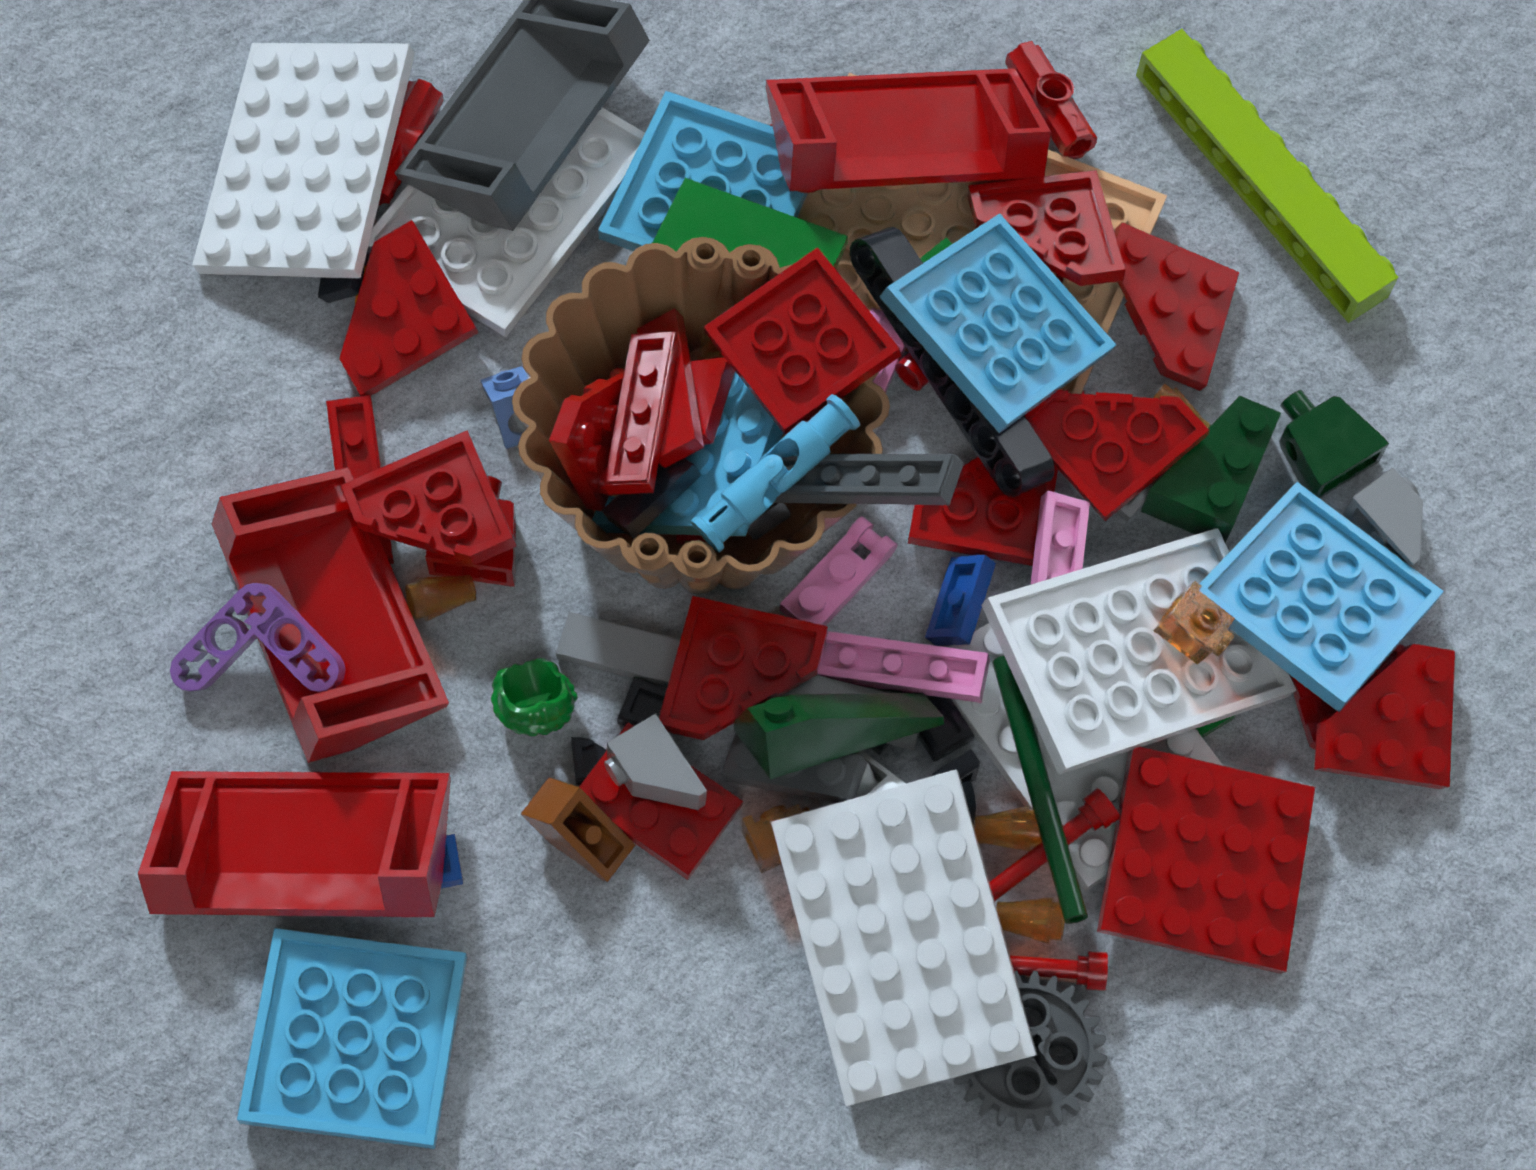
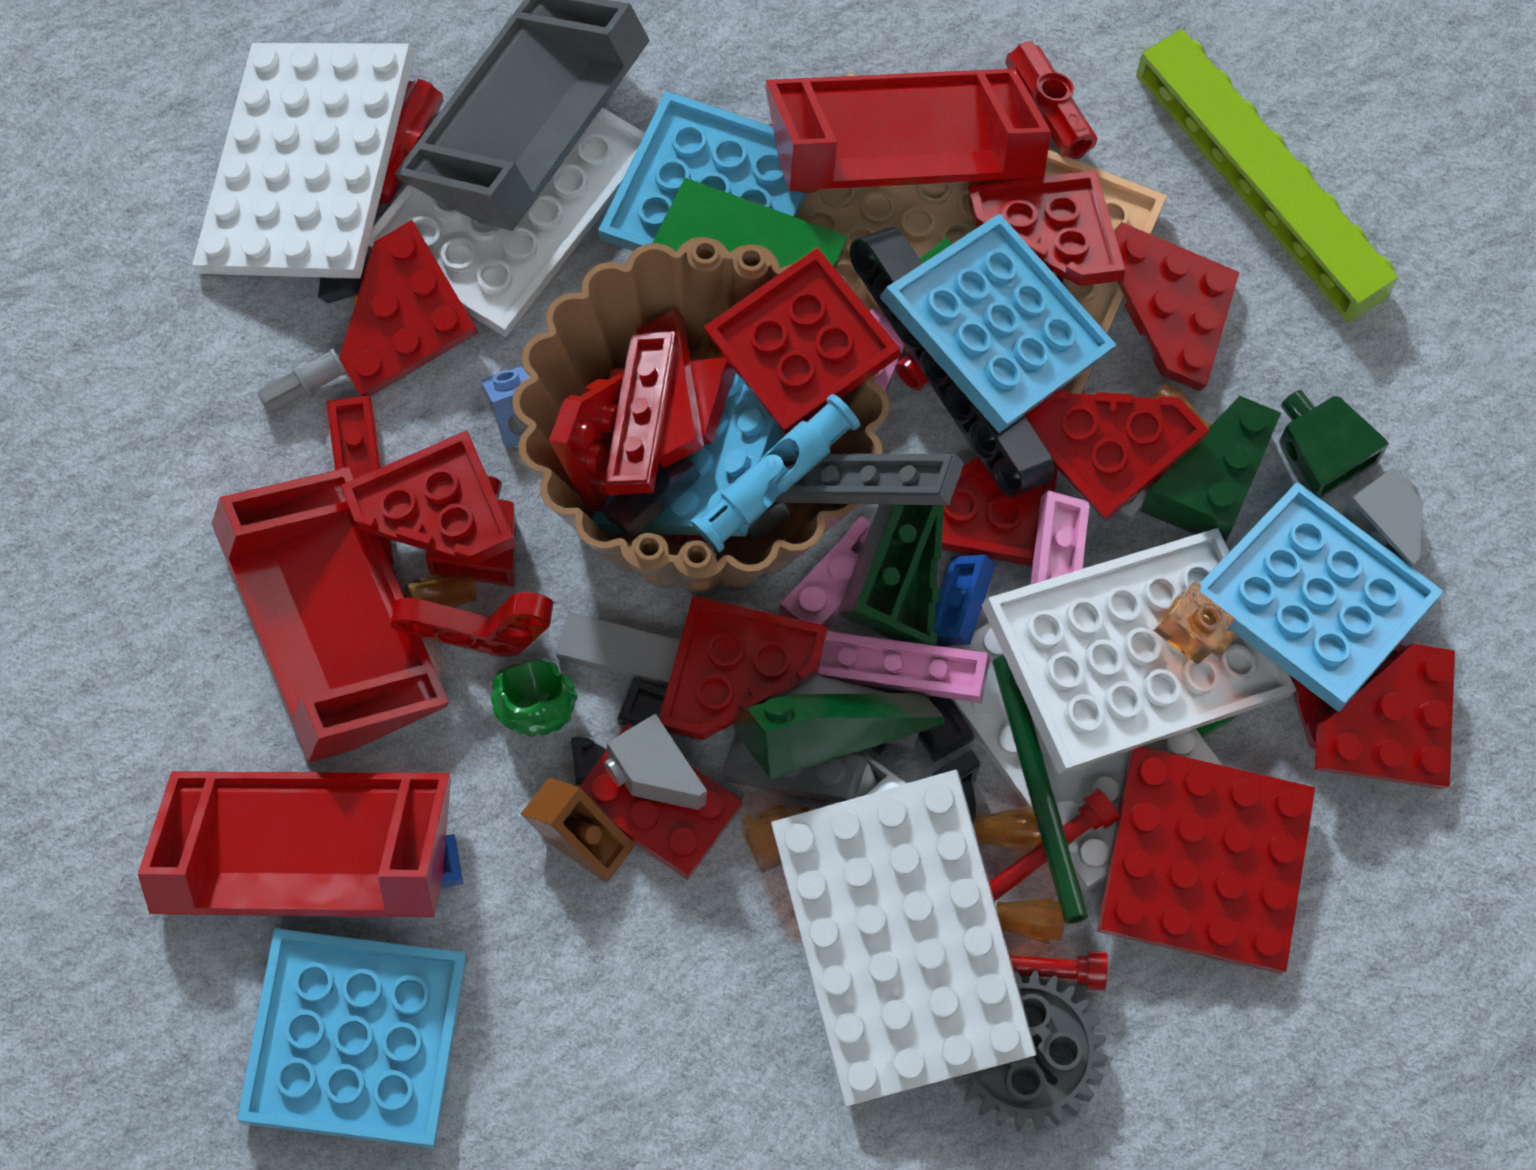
(267, 629): medium lavender beam -> none
(301, 381): none -> light grey axle
(502, 634): none -> red beam
(897, 574): none -> dark green wedge

